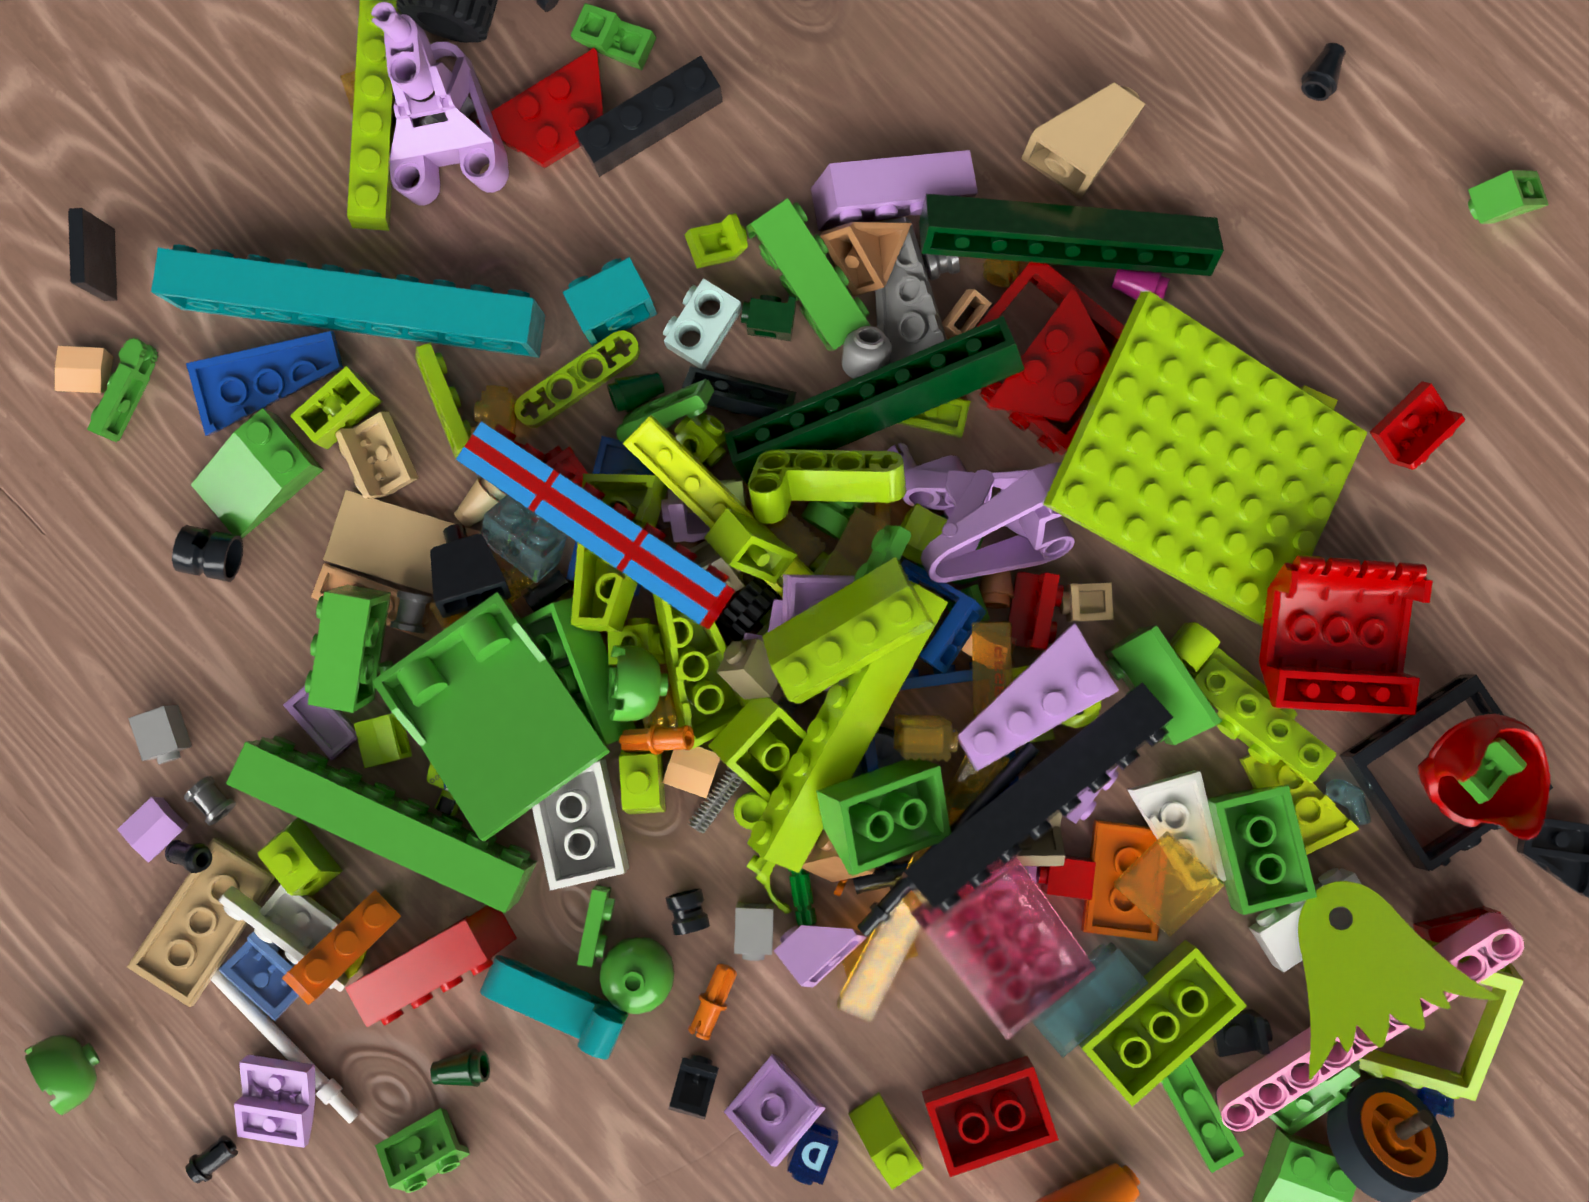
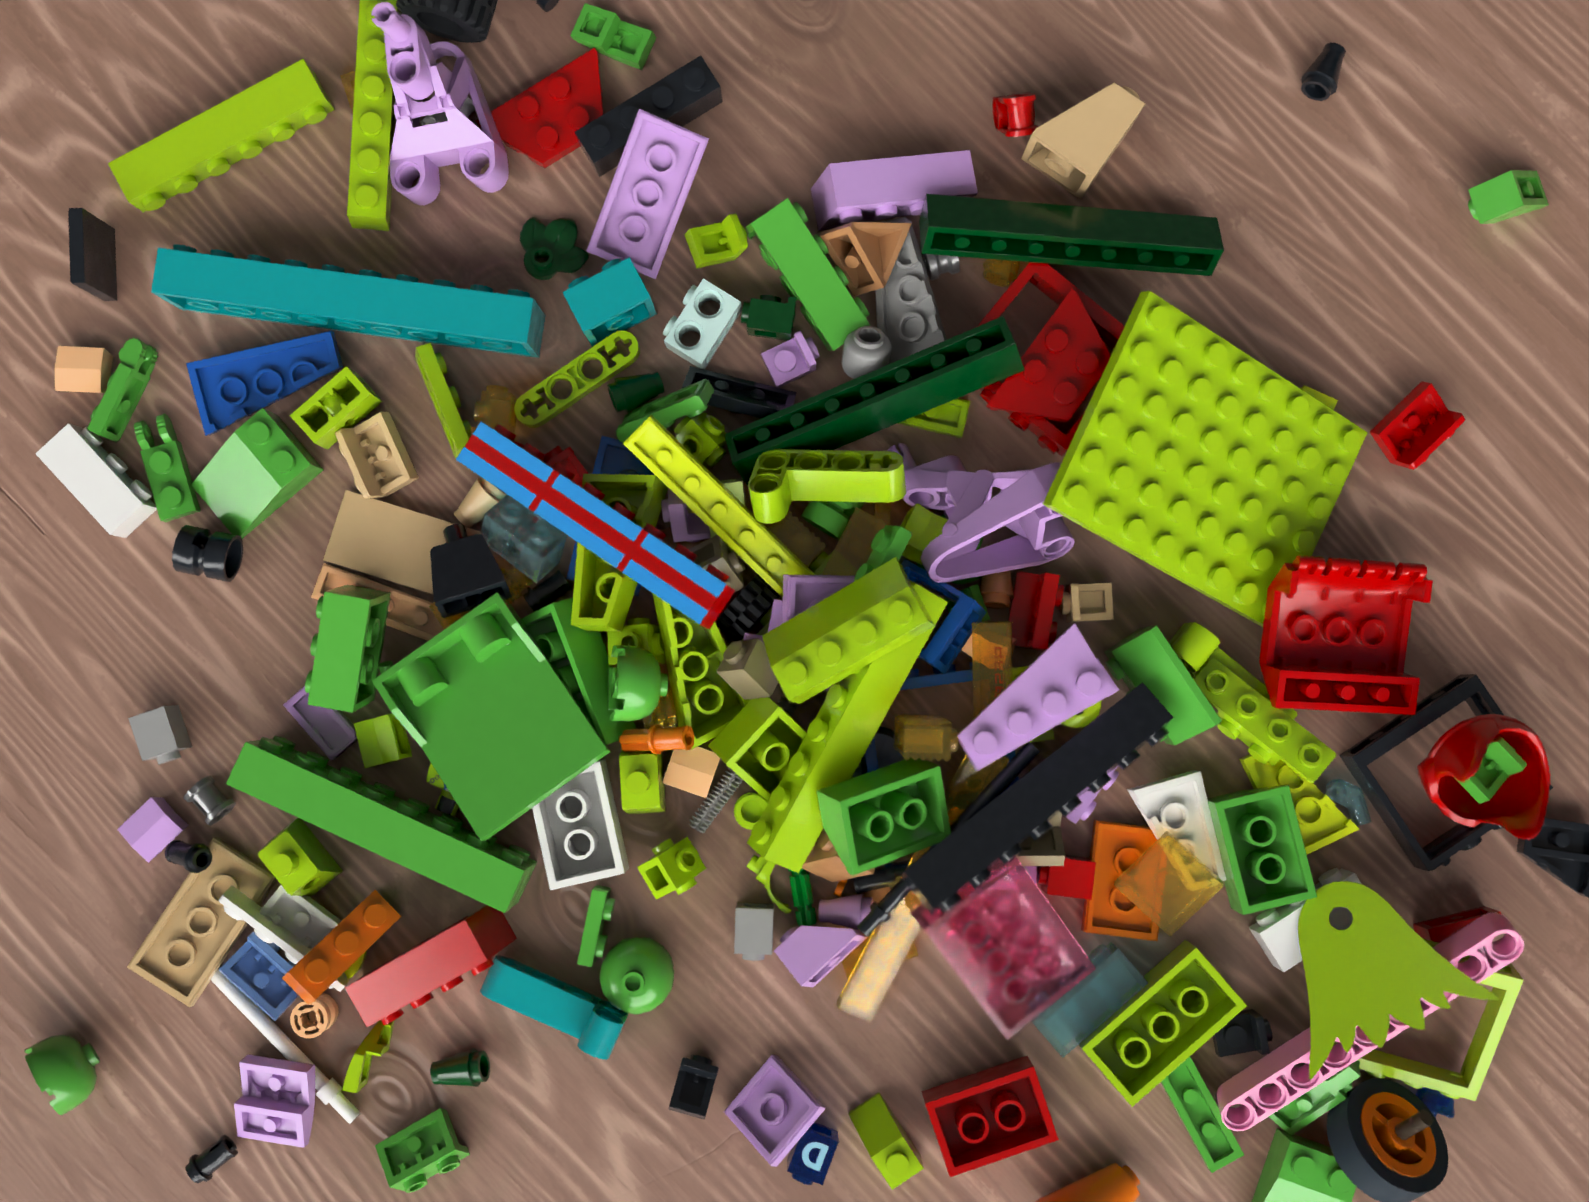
(97, 480): none -> white brick
(167, 470): none -> bright green hinge
(221, 137): none -> lime brick
(322, 1010): none -> light nougat wheel
(376, 1044): none -> lime slope
(410, 612): flat silver bush -> none
(551, 242): none -> dark green plate
(647, 193): none -> lavender tile
(672, 867): none -> lime brick
(687, 911): black wheel -> none
(713, 1001): orange axle -> none
(749, 546): lime slope -> none
(791, 359): none -> lavender bracket
(846, 910): none -> lavender cone
(970, 297): light nougat piece -> none
(1014, 114): none -> red piece
(1134, 281): dark pink cone -> none

